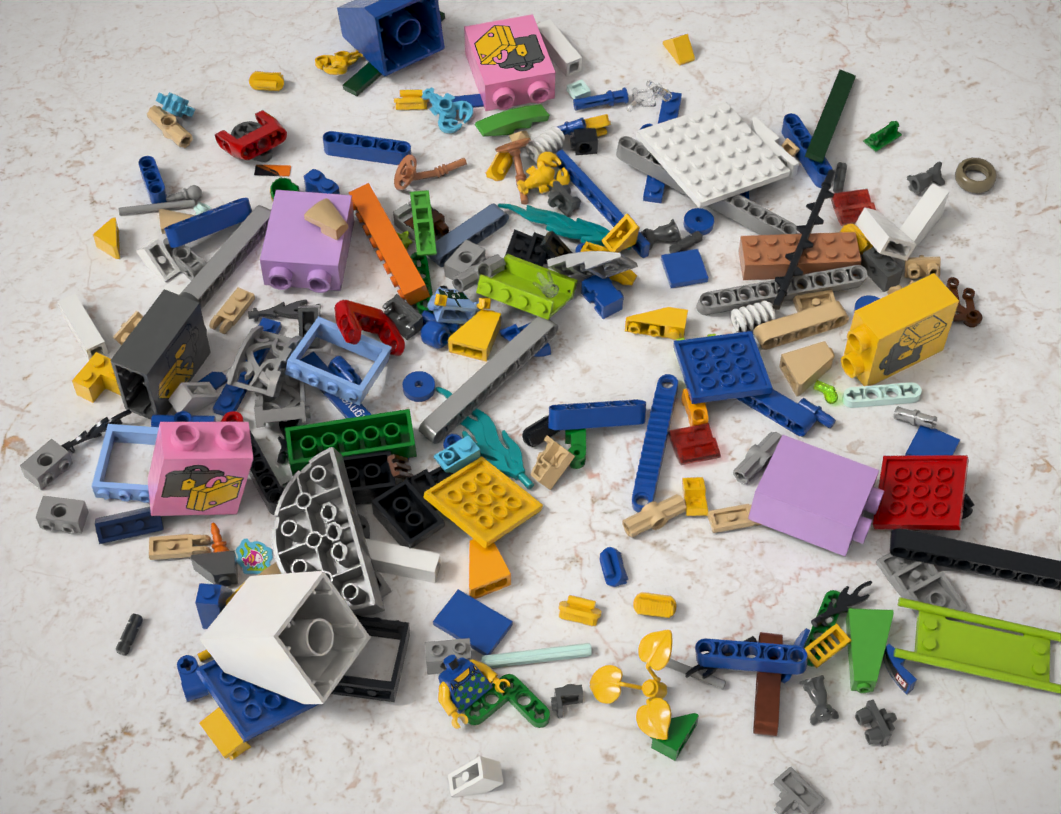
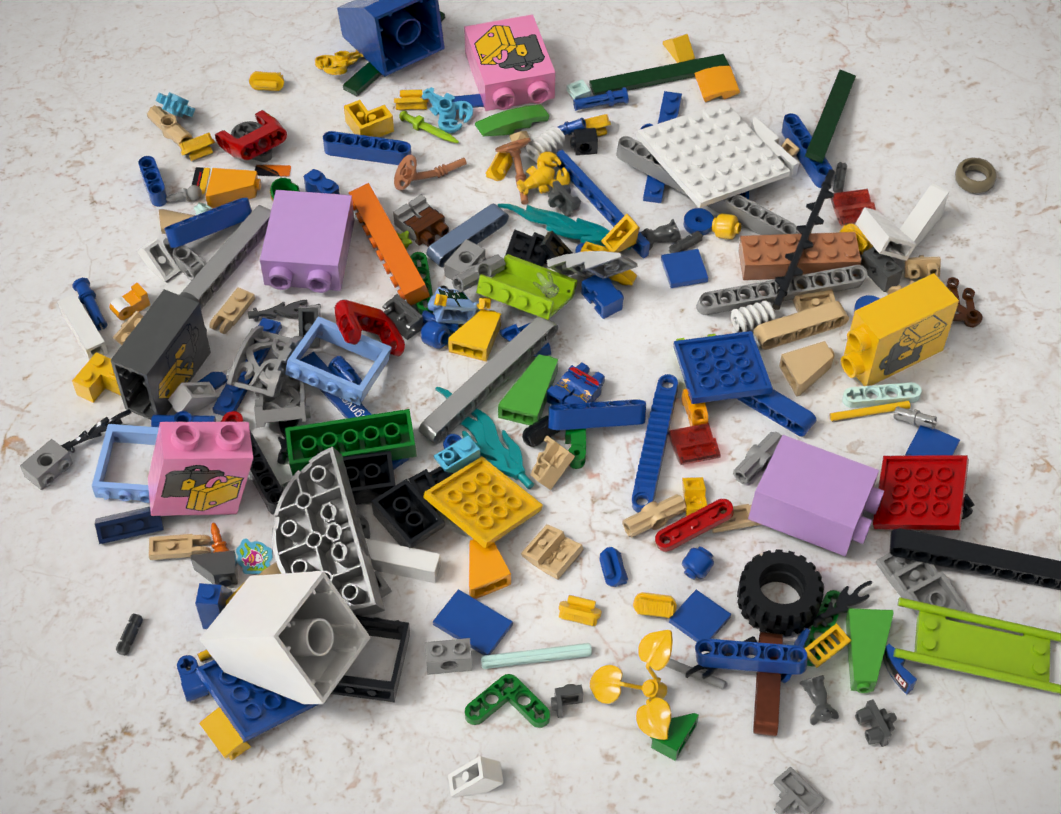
(51, 509): light grey brick -> none
(88, 298): none -> blue pin
(108, 238): yellow slope -> none
(133, 301): none -> light orange leg
(155, 207): light grey piece -> none
(197, 146): none -> yellow piece
(201, 177): none -> sticker
(230, 185): none -> light orange slope
(327, 218): tan slope -> none
(368, 123): none -> yellow brick
(399, 462): reddish brown tile -> none
(418, 122): none -> lime sword
(422, 393): blue piece -> none
(423, 223): bright green slope -> none
(463, 684): torso -> none
(528, 395): none -> bright green slope
(552, 551): none -> tan slope
(560, 48): white brick -> none
(576, 386): none -> blue hips
(654, 91): clear piece -> none
(656, 75): none -> dark green tile
(663, 322): yellow slope -> none
(694, 525): none -> red plate
(697, 563): none -> blue head
(699, 617): none -> blue tile
(717, 82): none -> light orange slope
(726, 226): none -> yellow head
(787, 569): none -> black tyre
(821, 416): blue axle -> none
(828, 391): clear neon green arm -> none
(868, 410): none -> yellow piece
(883, 137): green hinge -> none
(923, 180): dark grey animal -> none

